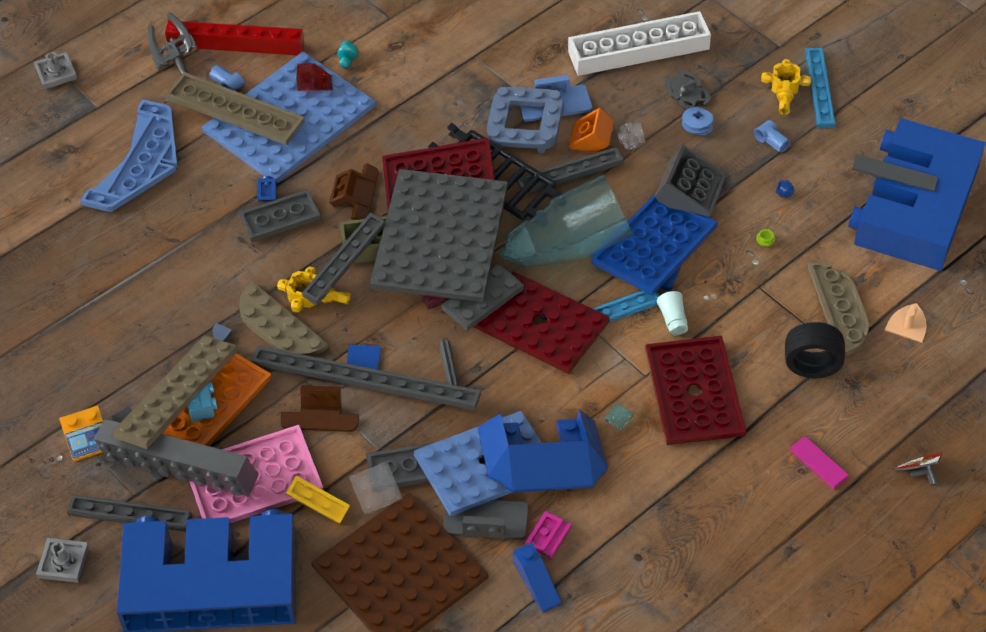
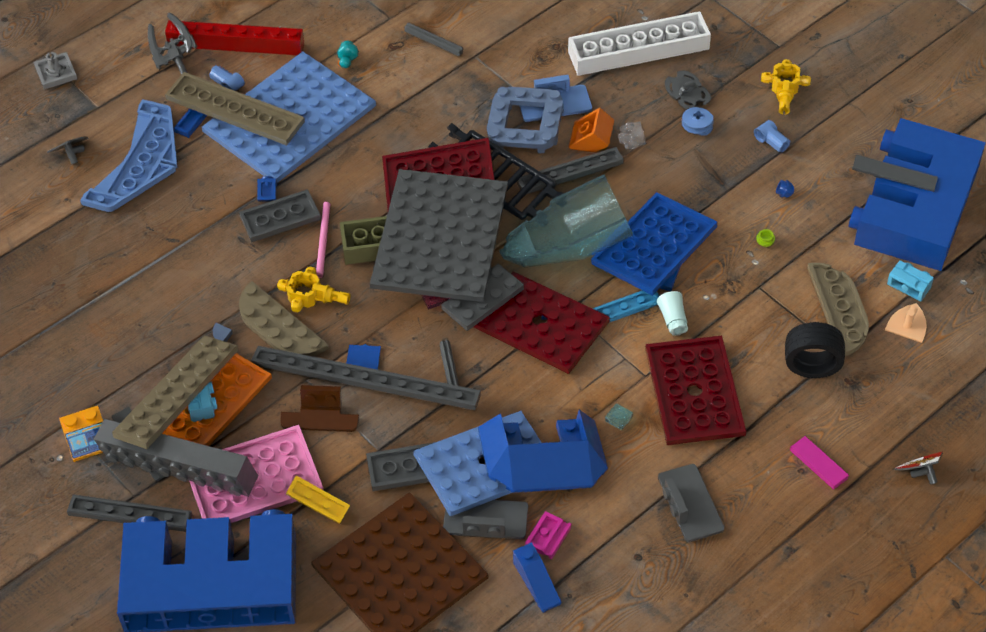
(63, 553): light grey plate -> none
(71, 151): none -> dark grey shield
(189, 123): none -> blue tile
(312, 78): clear red slope -> none
(323, 239): none -> bright pink piece
(343, 259): dark grey tile -> none
(356, 189): reddish brown plate -> none
(375, 488): clear plate -> none
(433, 39): none -> dark grey axle
(690, 183): dark grey slope -> none
(690, 502): none -> dark grey bracket
(820, 88): dark azure tile -> none
(910, 280): none -> medium azure brick

